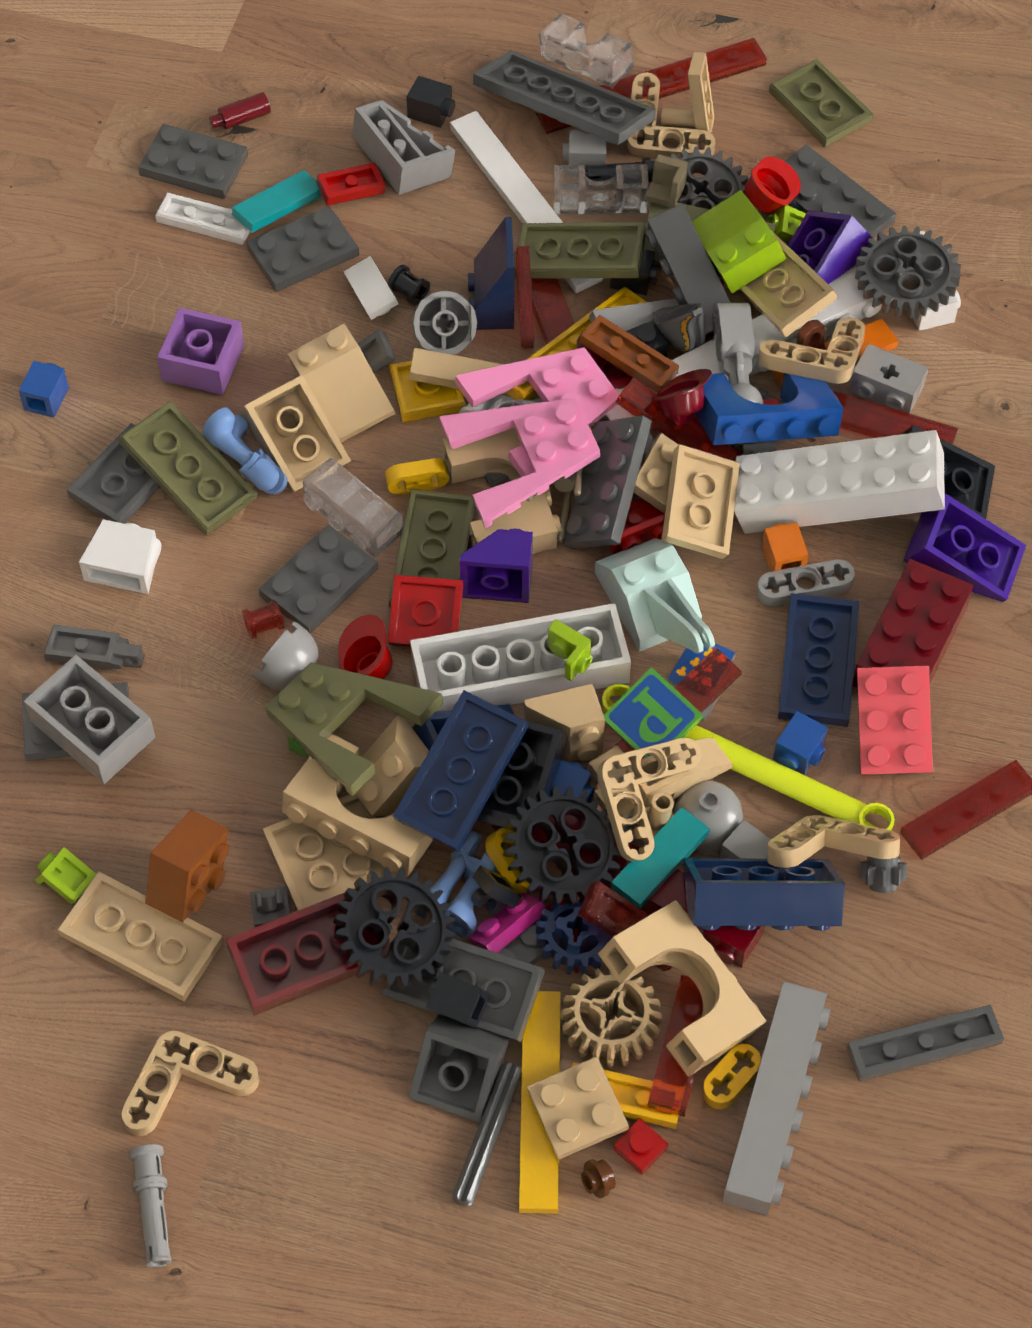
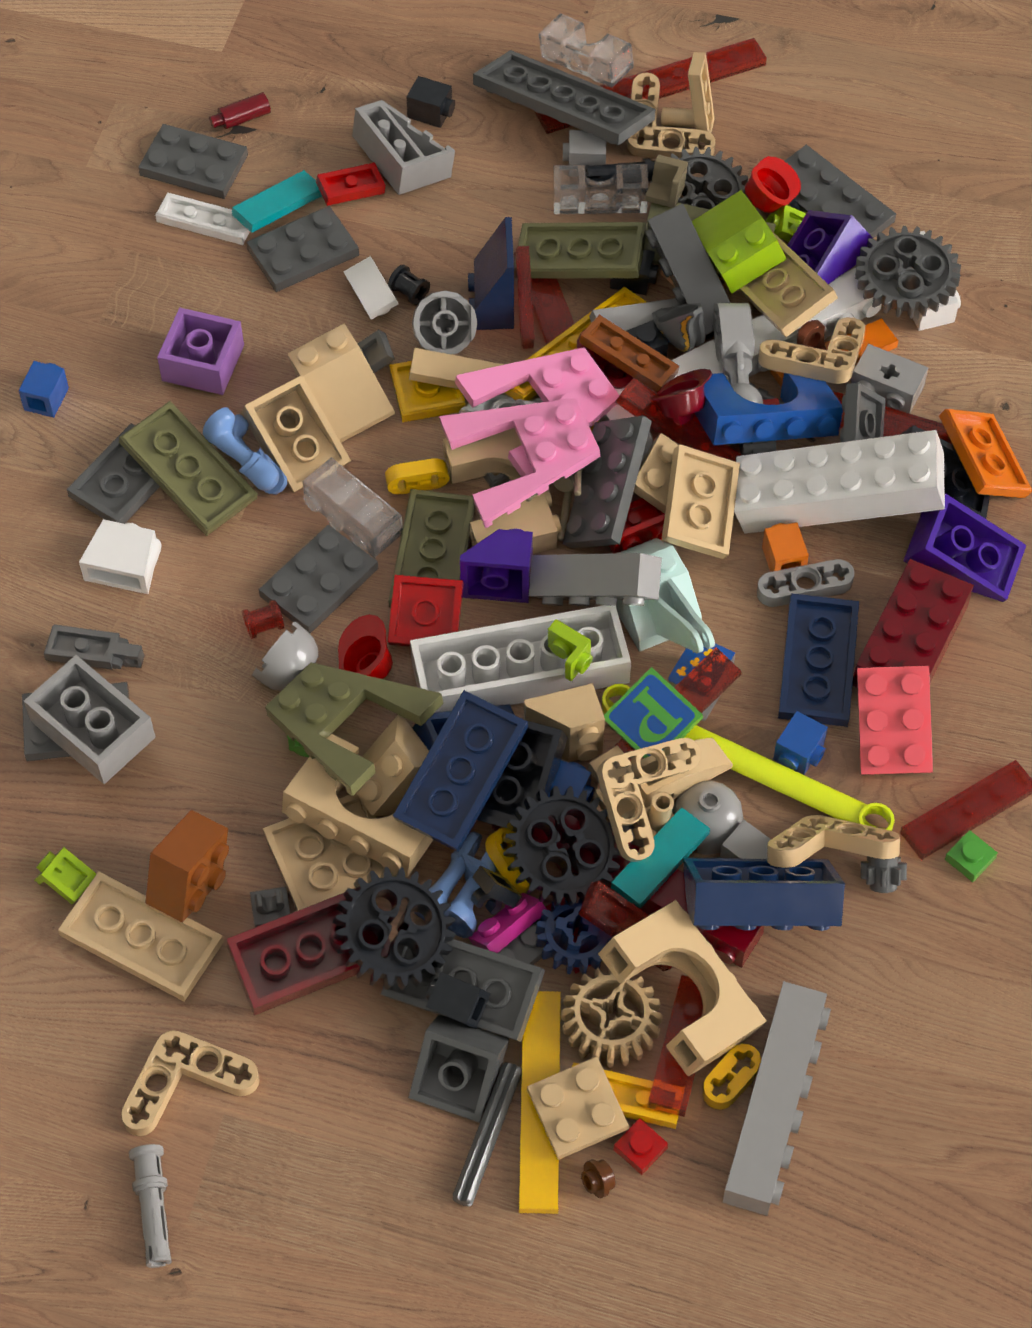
(508, 178): white tile -> none
(595, 577): none -> light grey brick
(821, 103): olive tile -> none
(863, 413): none -> dark grey plate
(925, 1043): dark grey plate -> none
(971, 856): none -> bright green plate
(985, 453): none -> orange tile

